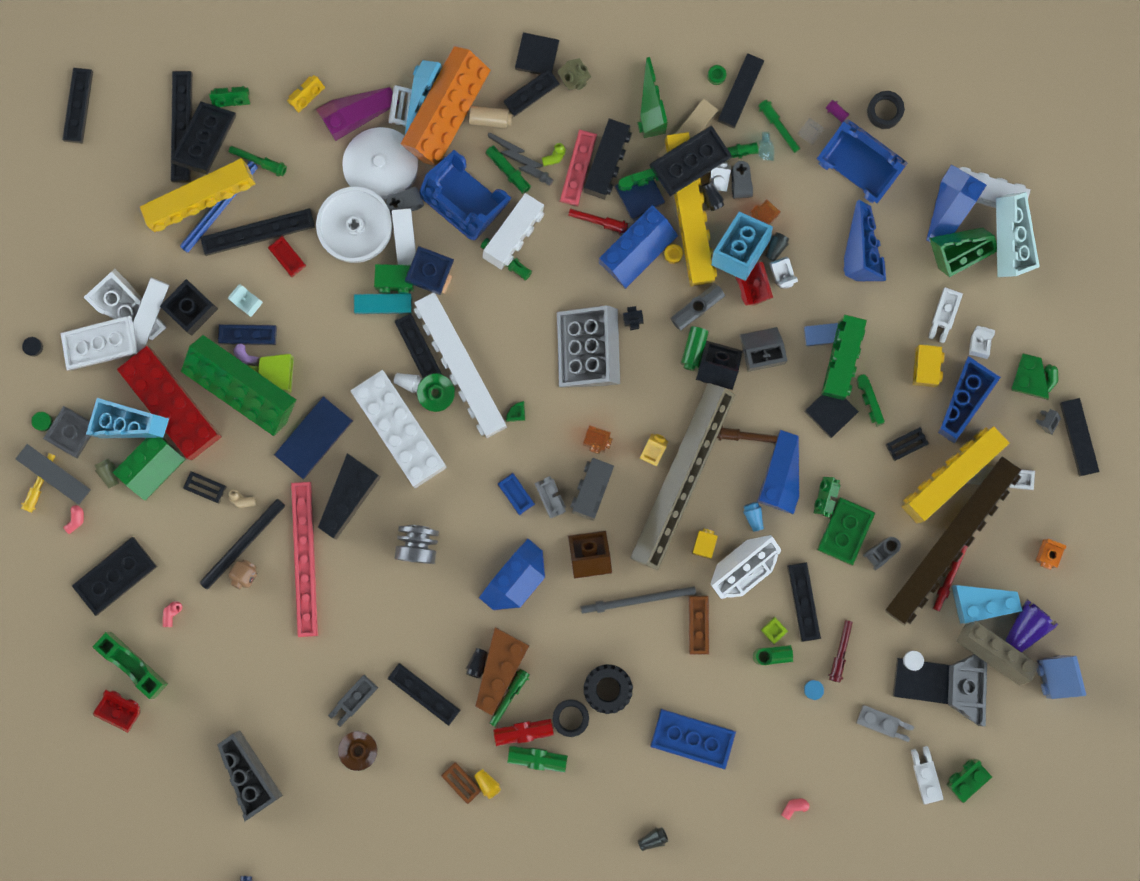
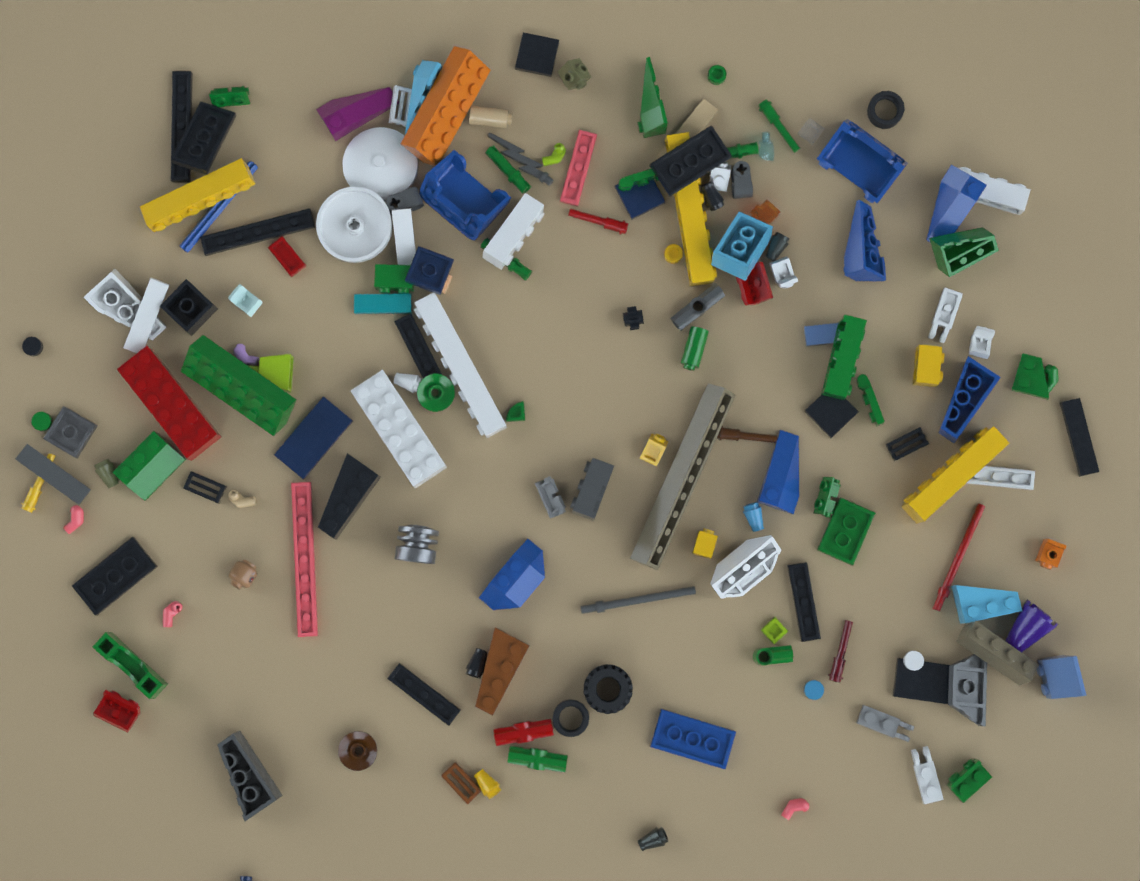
(77, 105): black tile -> none
(99, 343): white tile -> none
(121, 421): medium azure wedge -> none
(240, 546): black axle -> none
(247, 334): dark blue tile -> none
(267, 164): green pin -> none
(311, 89): yellow hinge -> none
(354, 699): dark grey hinge -> none
(514, 689): green pin -> none
(516, 494): blue tile -> none
(531, 92): black tile -> none
(588, 347): light grey slope -> none
(590, 554): reddish brown slope -> none
(597, 440): clear orange brick -> none
(607, 159): black brick -> none
(638, 247): blue slope -> none
(698, 624): dark orange tile -> none
(719, 365): black slope -> none
(741, 90): black tile -> none
(763, 349): dark grey slope -> none
(837, 111): magenta pin -> none
(881, 552): dark grey piece -> none
(953, 541): dark brown brick -> none
(1015, 236): light aqua wedge -> none
(1050, 422): dark grey tile -> none

